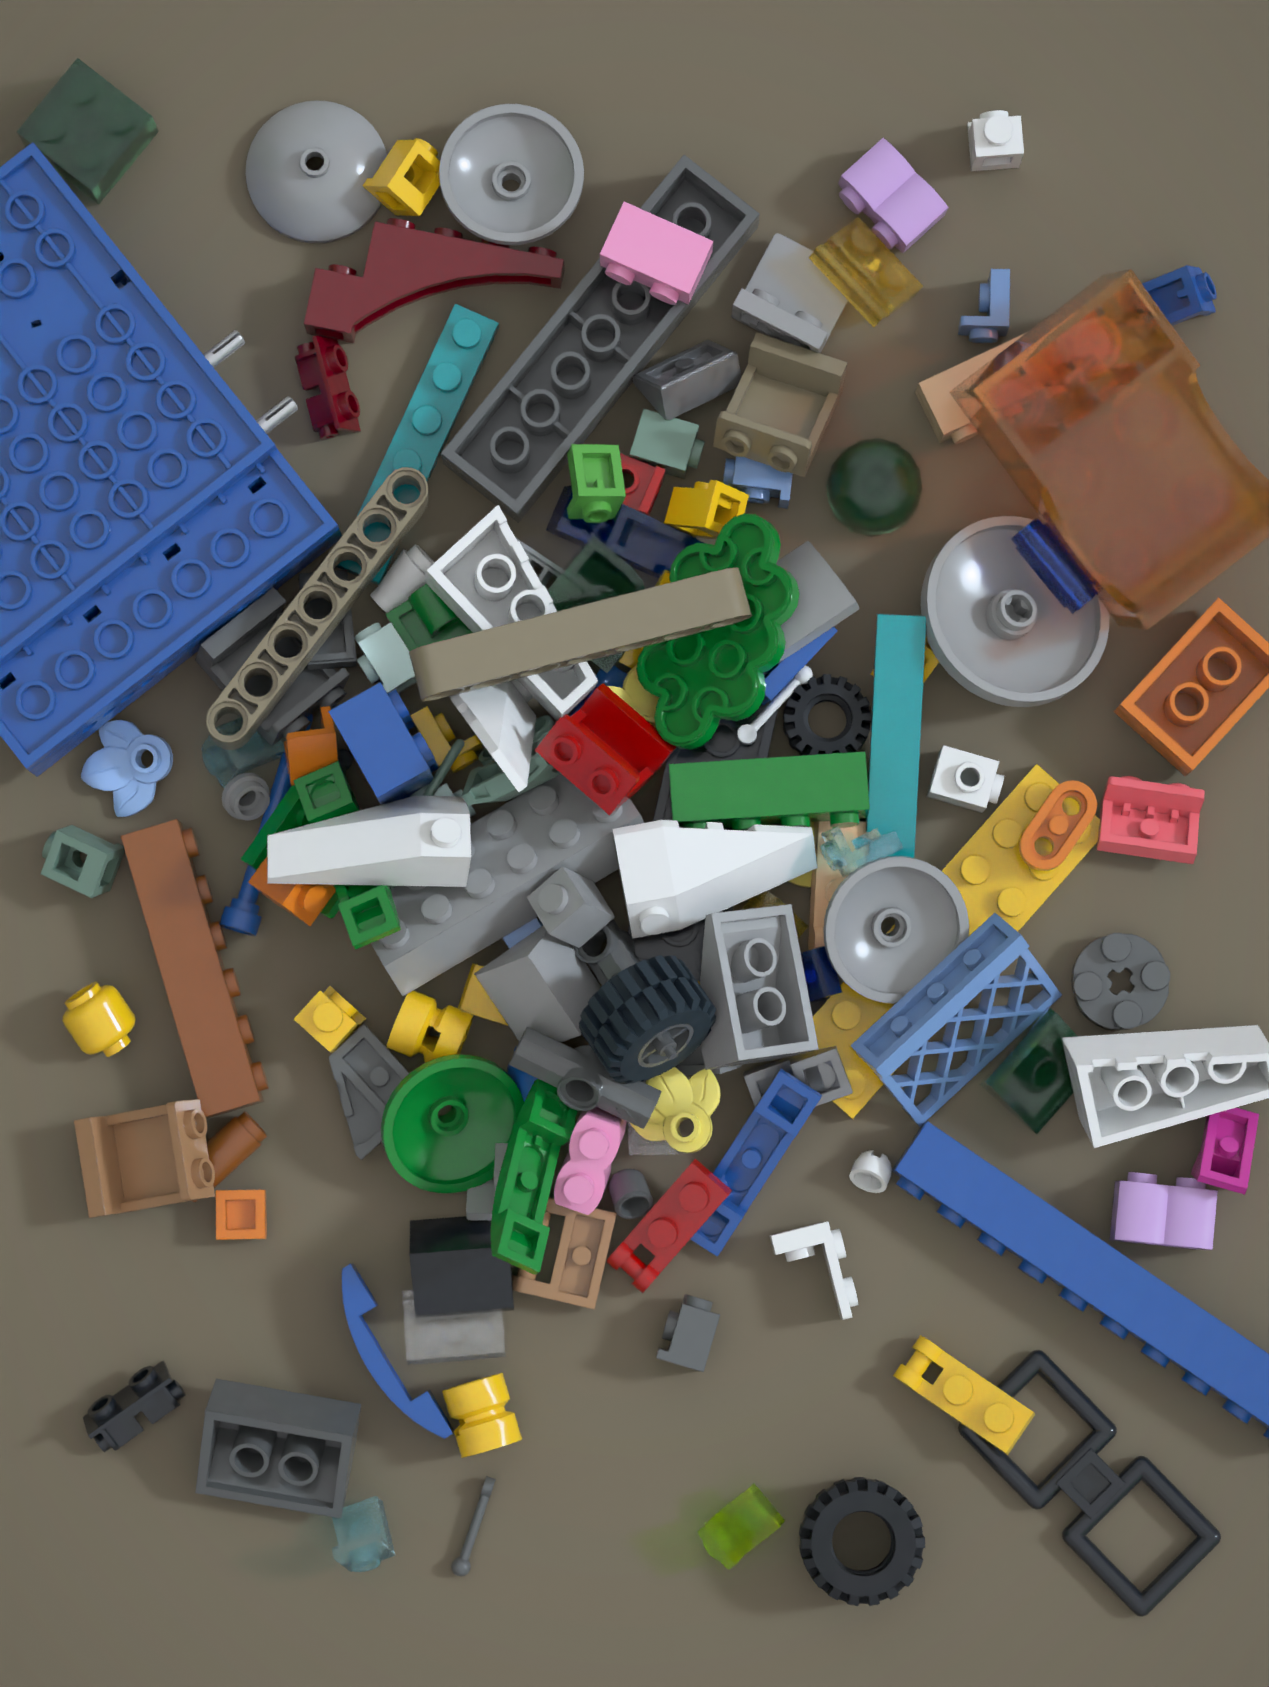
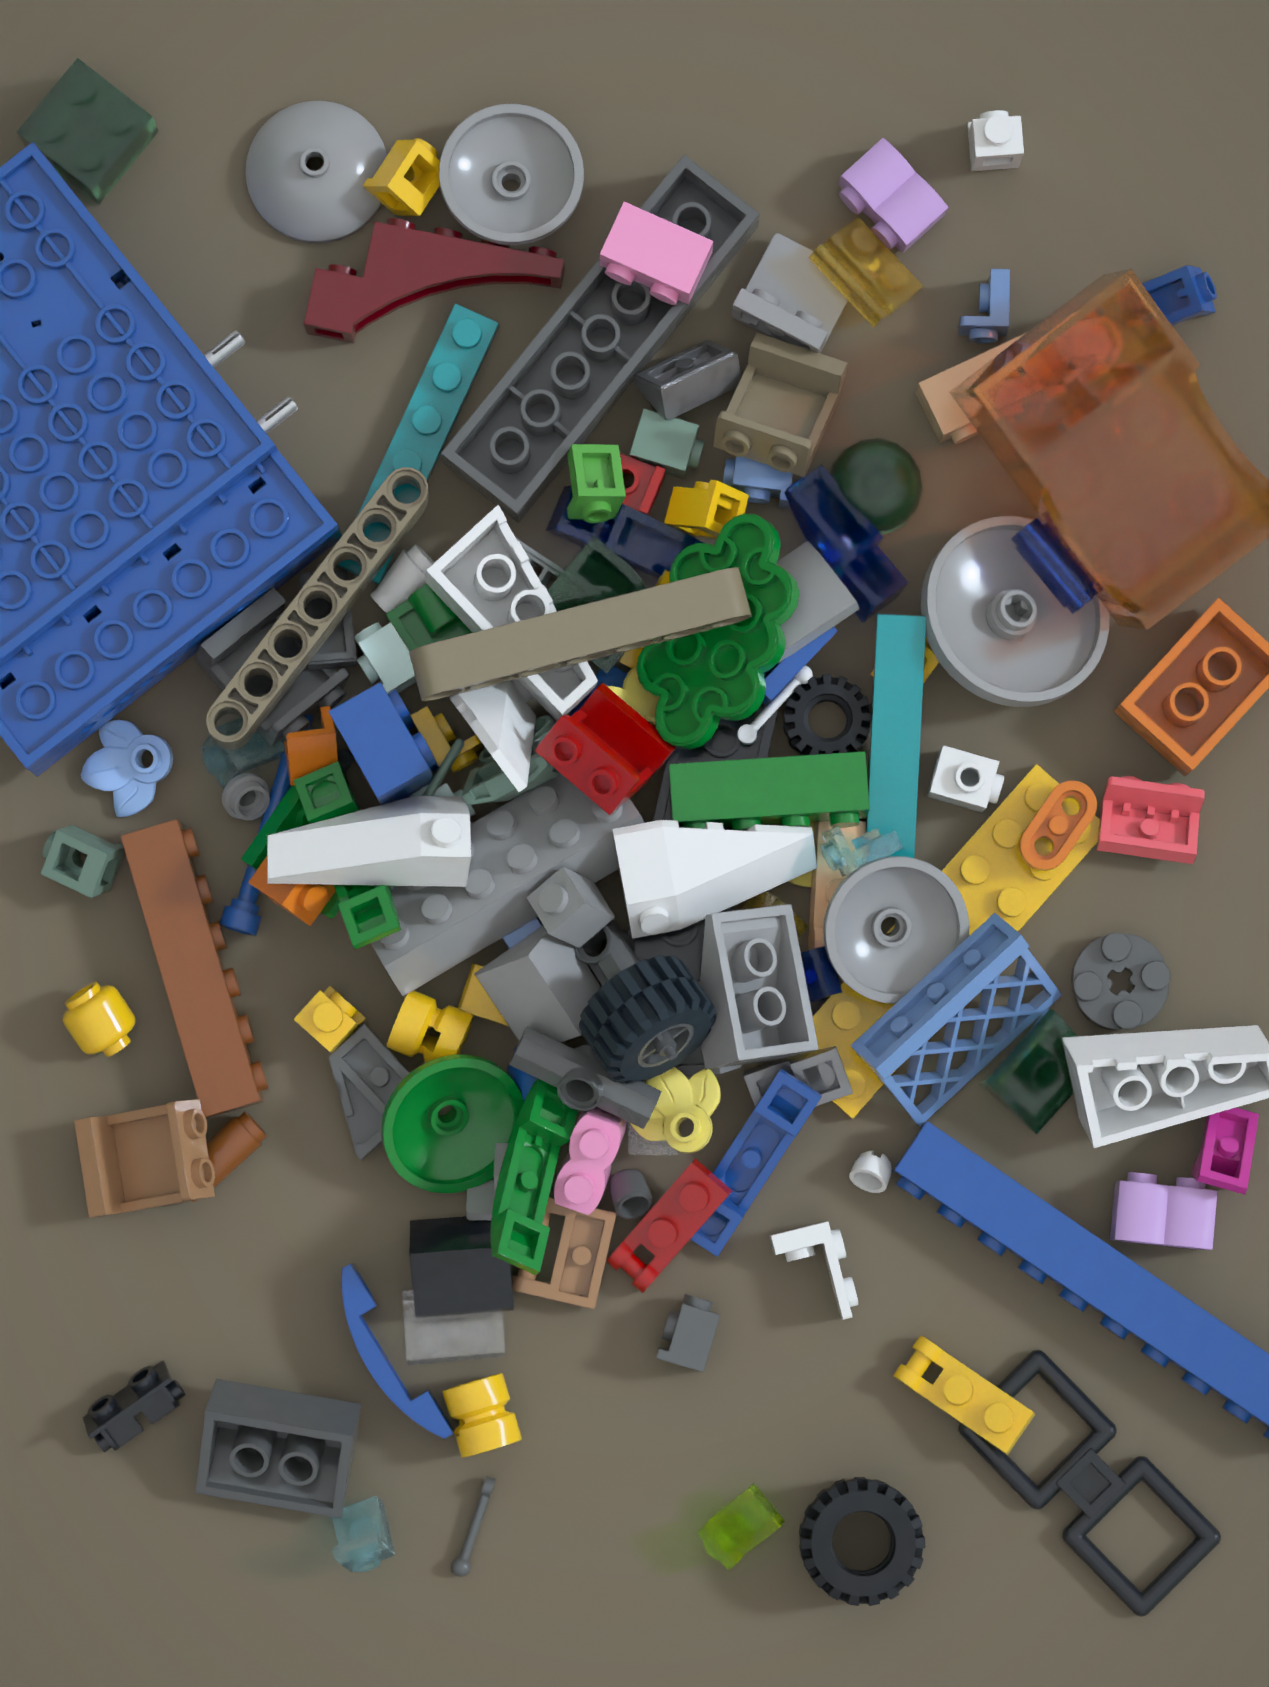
(241, 1214): orange plate -> none
(325, 366): dark red hinge -> none
(845, 541): none -> clear blue slope

